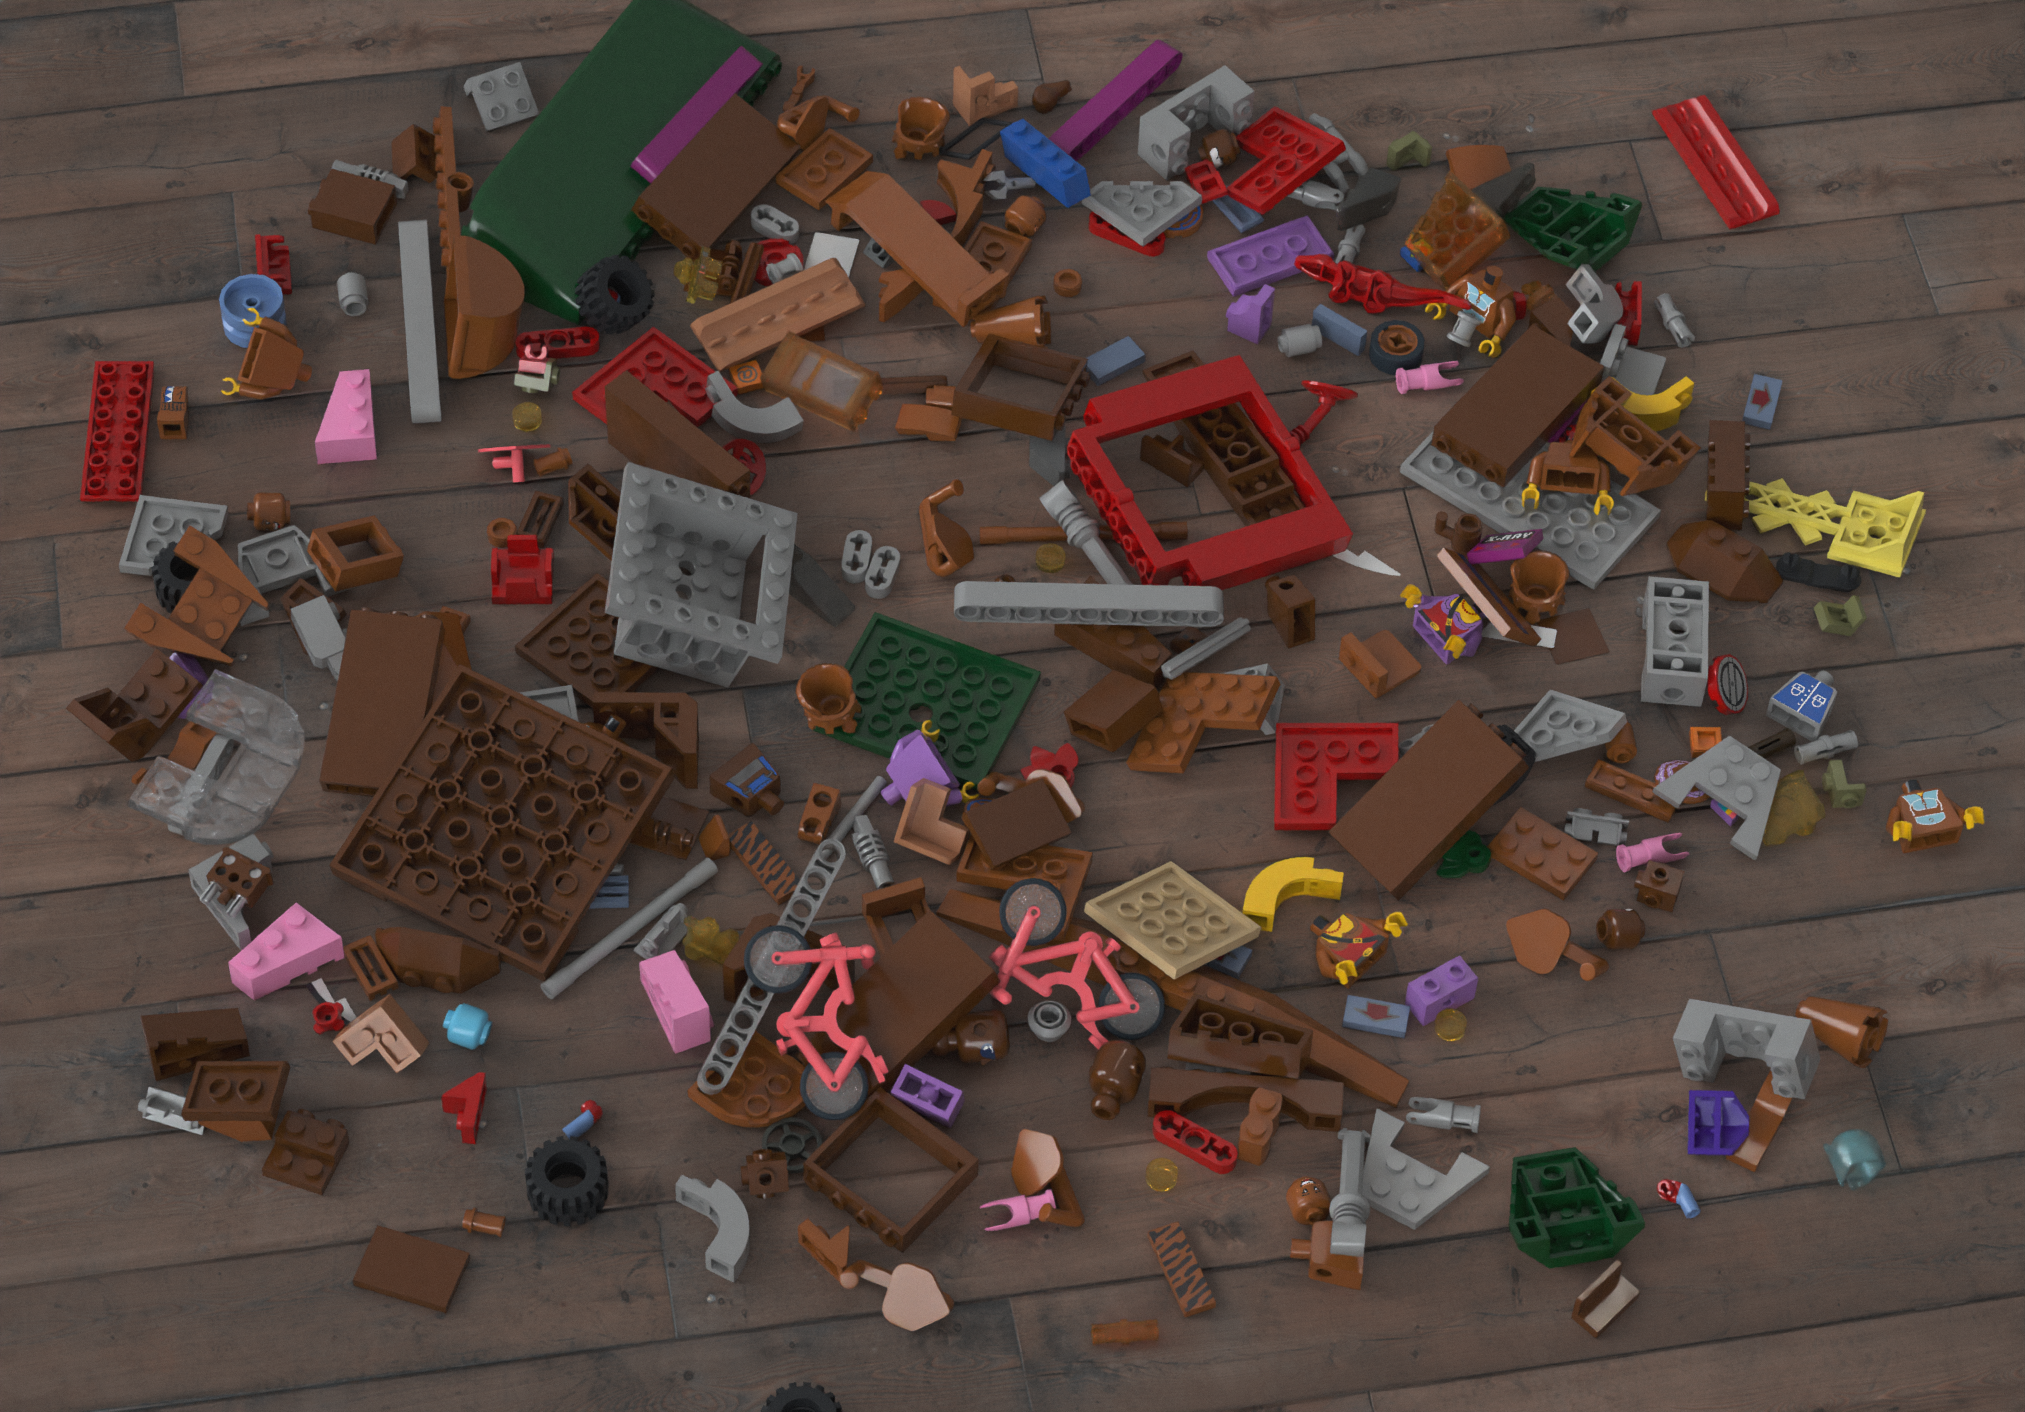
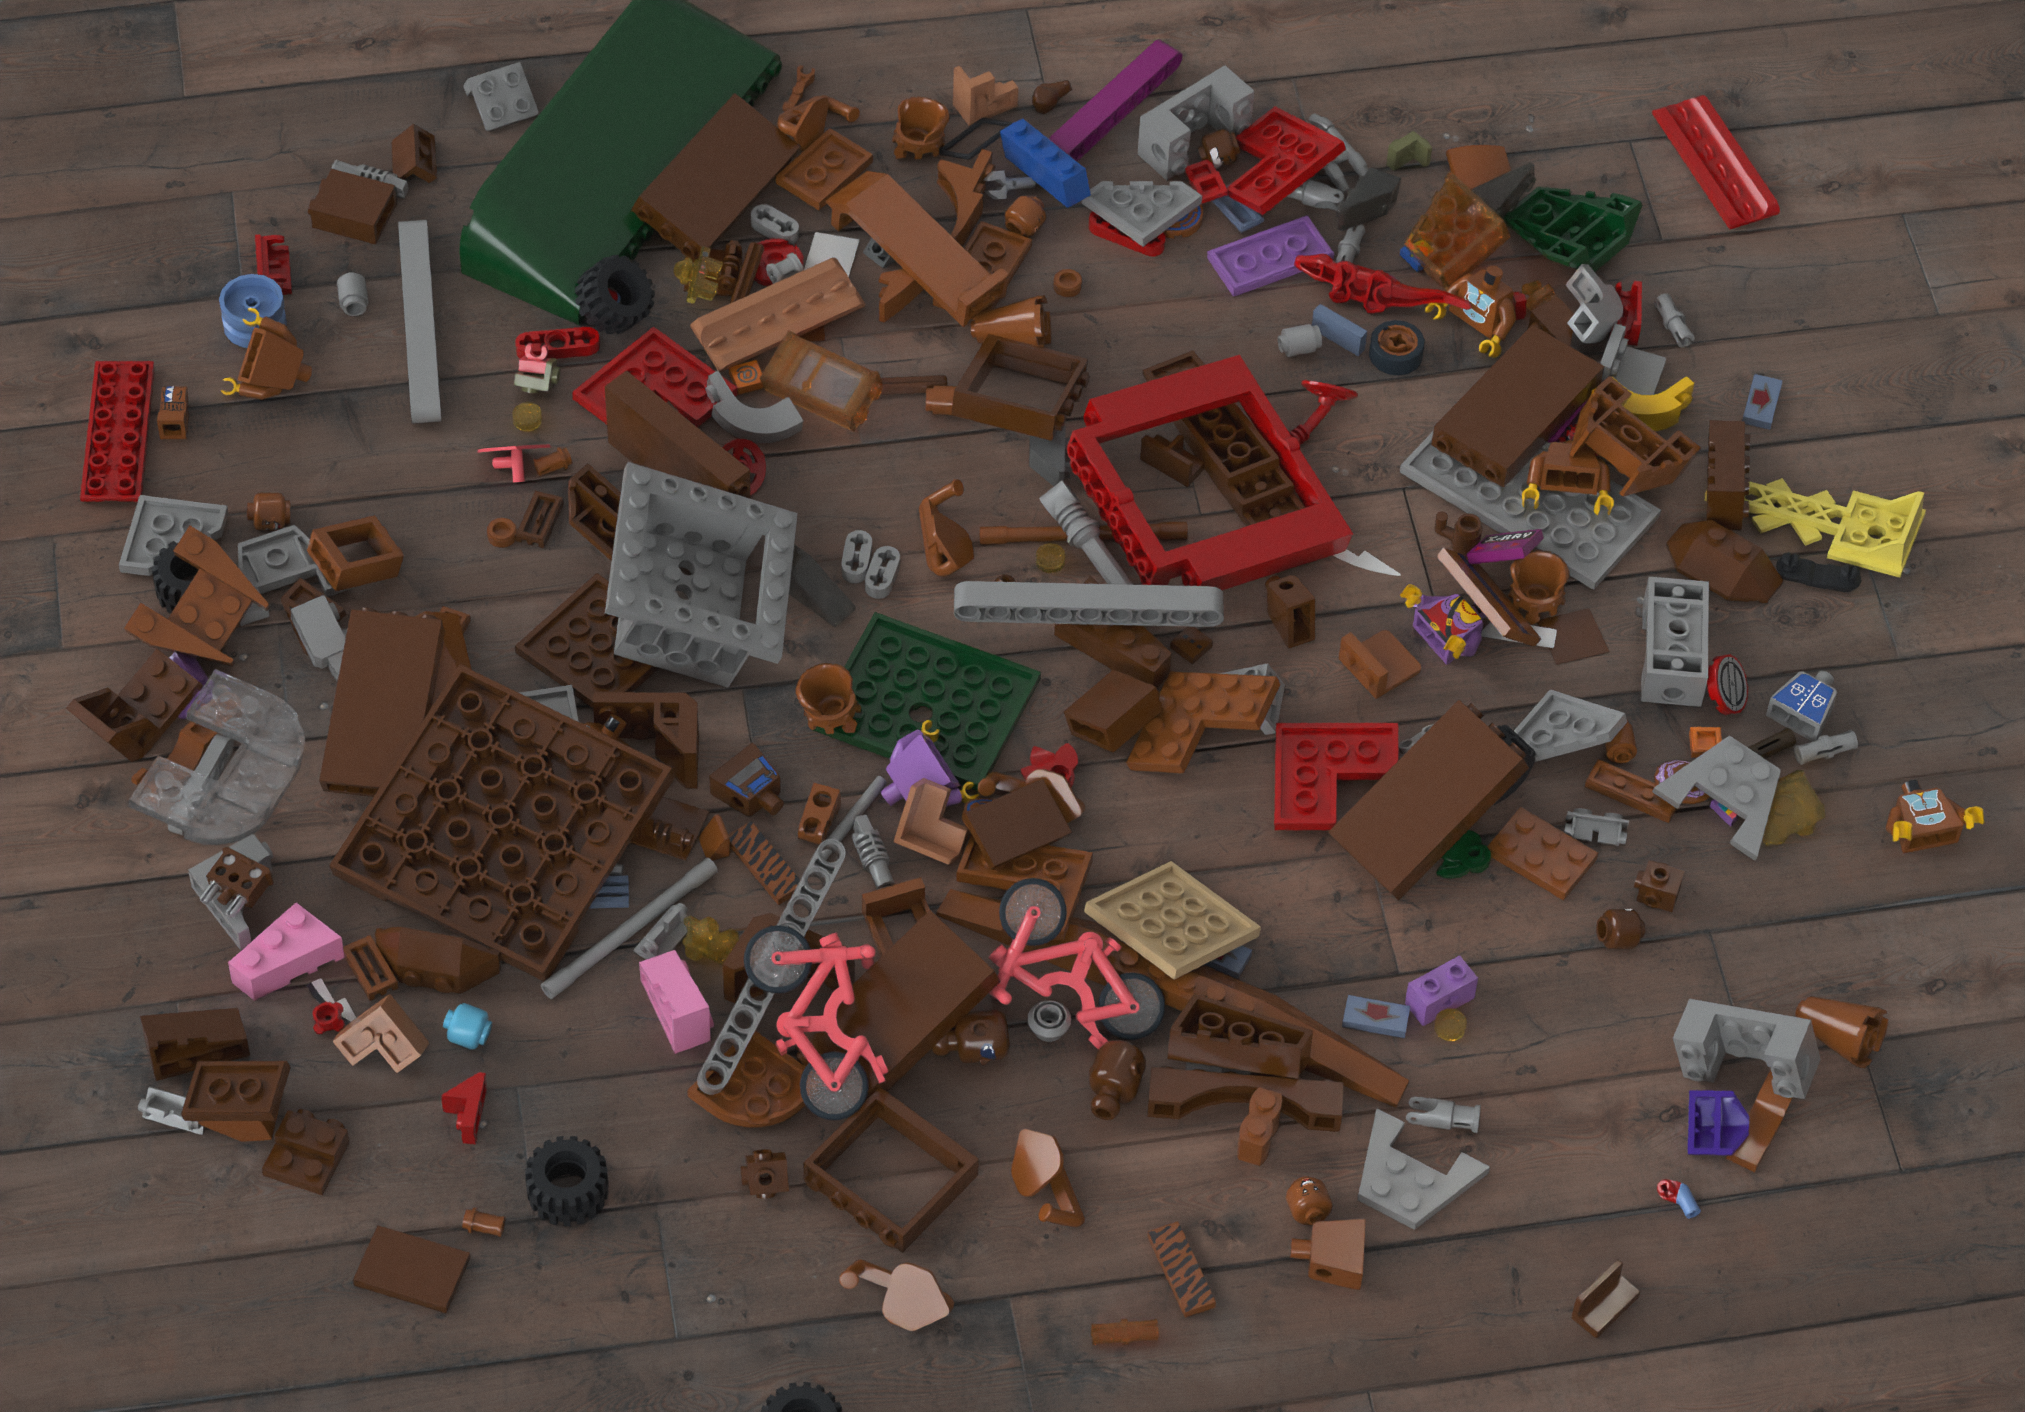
(348, 423): bright pink wedge -> none
(482, 285): dark orange plate -> none
(522, 572): red panel -> none
(590, 1115): medium blue arm -> none
(696, 113): magenta beam -> none
(724, 1207): light grey arch -> none
(792, 1142): pearl dark grey wheel -> none
(830, 1253): dark orange slope -> none
(928, 1096): medium lavender brick -> none
(929, 421): dark orange slope -> none
(939, 211): red tile -> none
(1022, 1209): bright pink piece -> none
(1114, 360): sand blue tile -> none
(1161, 1174): clear yellow tile -> none
(1205, 648): light grey axle -> none
(1219, 1145): red beam -> none
(1252, 315): medium lavender arch -> none
(1286, 880): yellow arch -> none
(1349, 1207): light grey piece -> none
(1353, 944): torso -> none
(1425, 377): bright pink piece -> none
(1464, 328): light grey bush -> none
(1543, 937): dark orange piece -> none
(1567, 1210): dark green wedge -> none
(1647, 850): bright pink piece -> none
(1839, 791): olive bracket -> none
(1840, 618): olive bracket -> none
(1855, 1149): clear light blue helmet -> none

